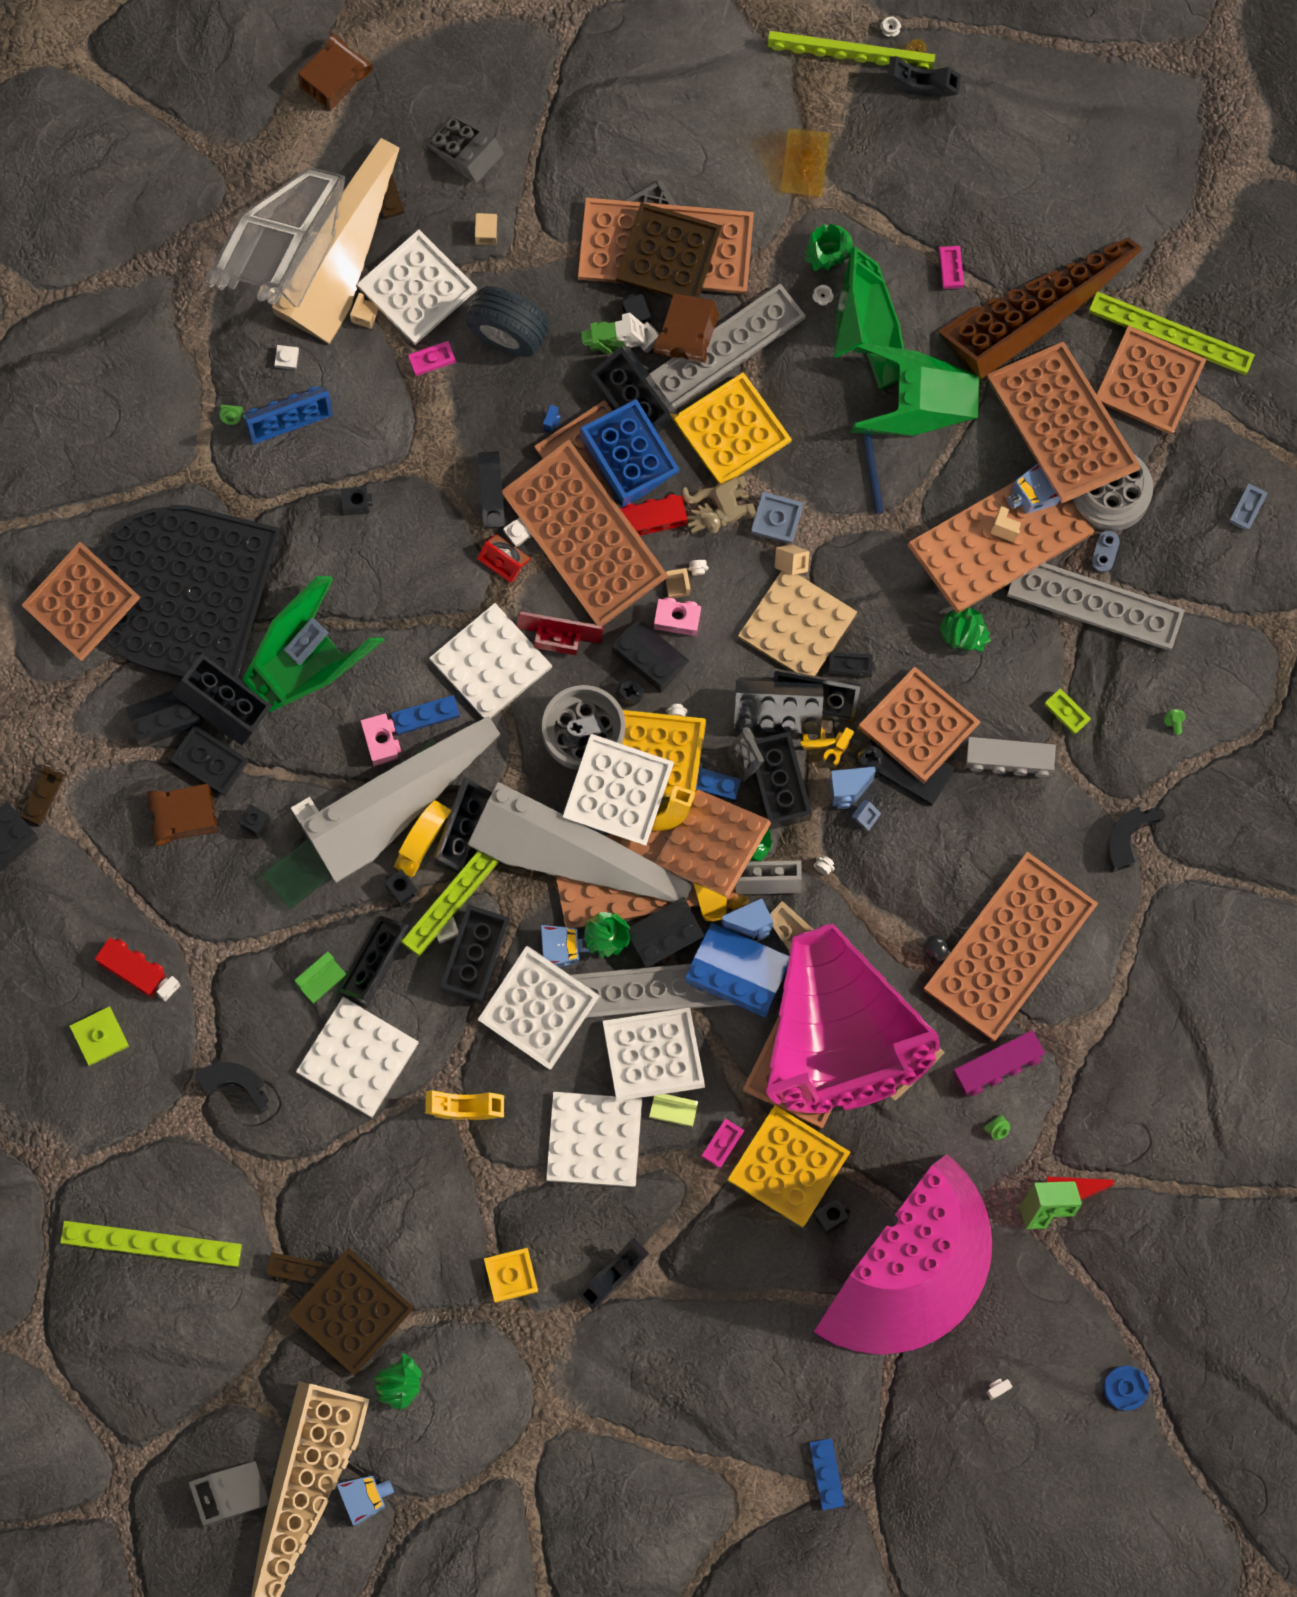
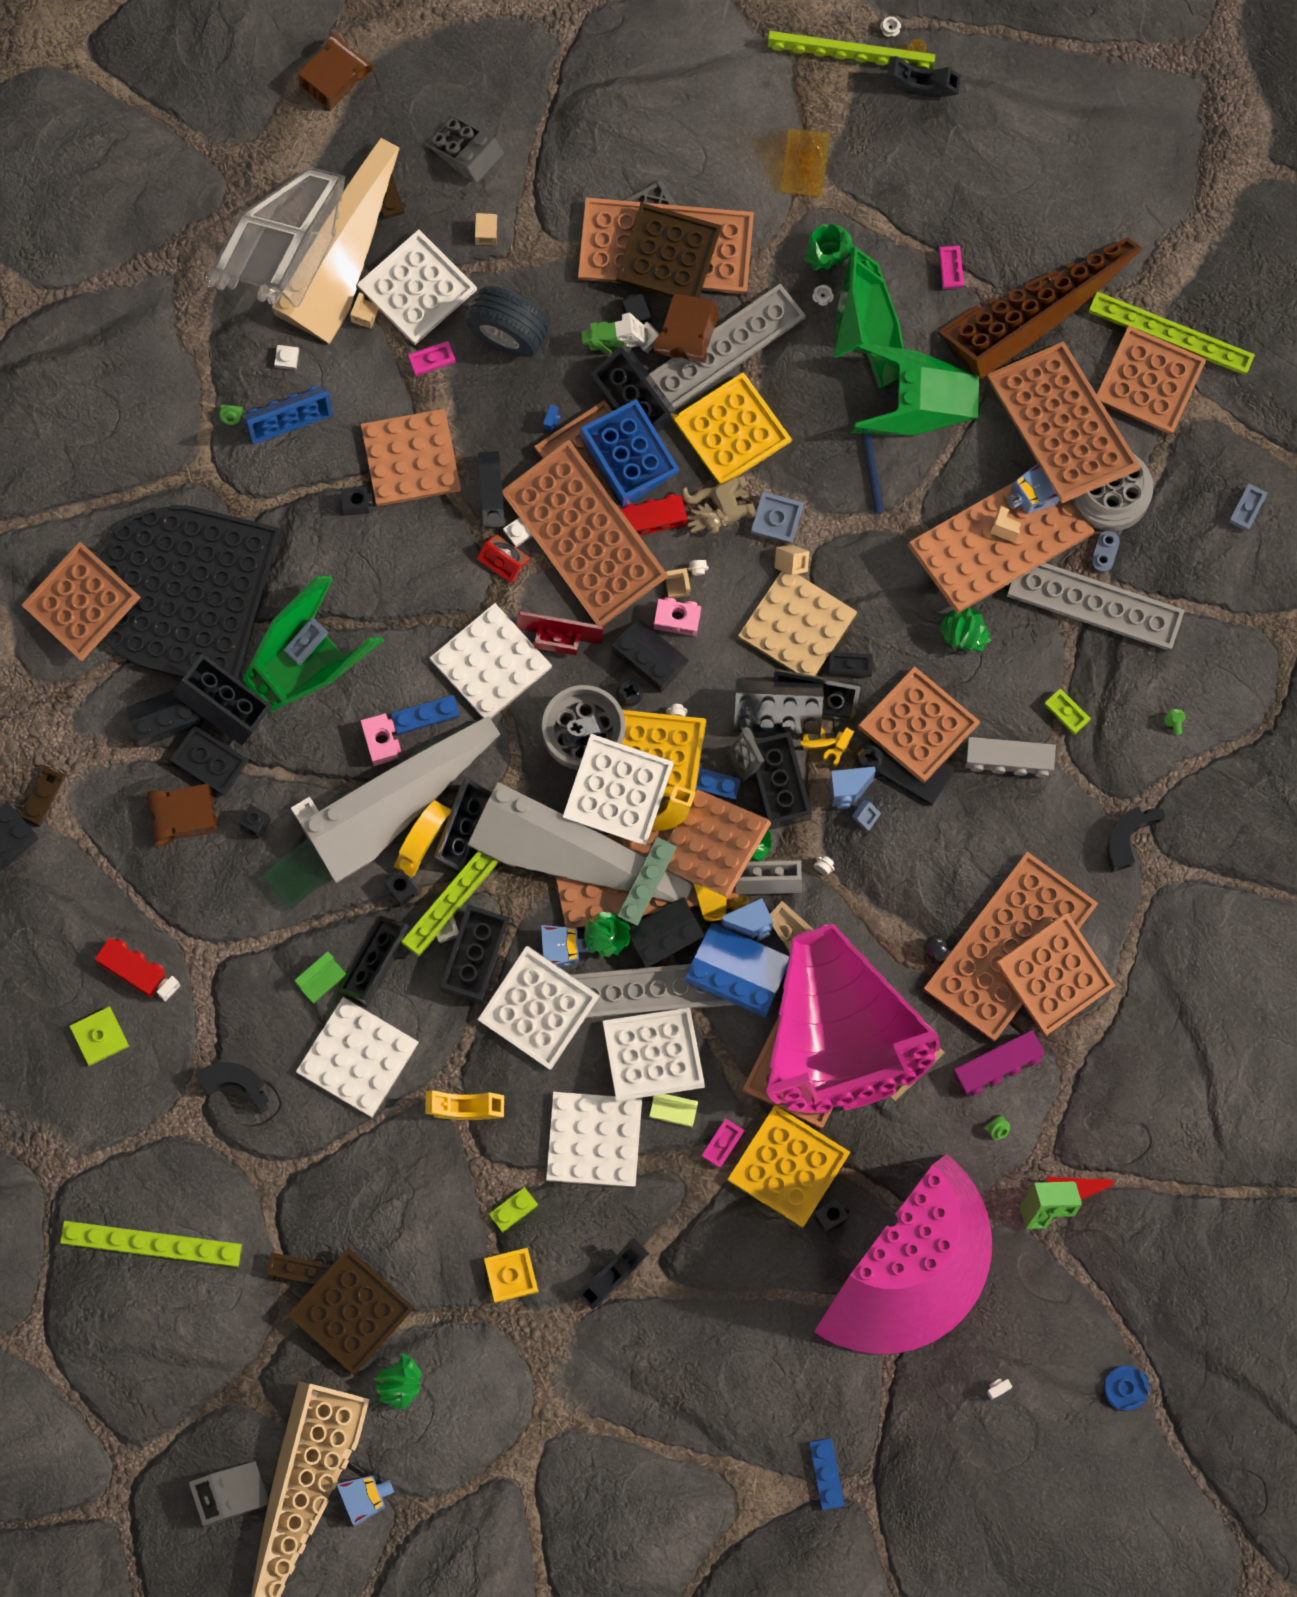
(410, 457): none -> nougat plate
(513, 1209): none -> lime plate
(647, 881): none -> sand green plate
(1055, 974): none -> nougat plate

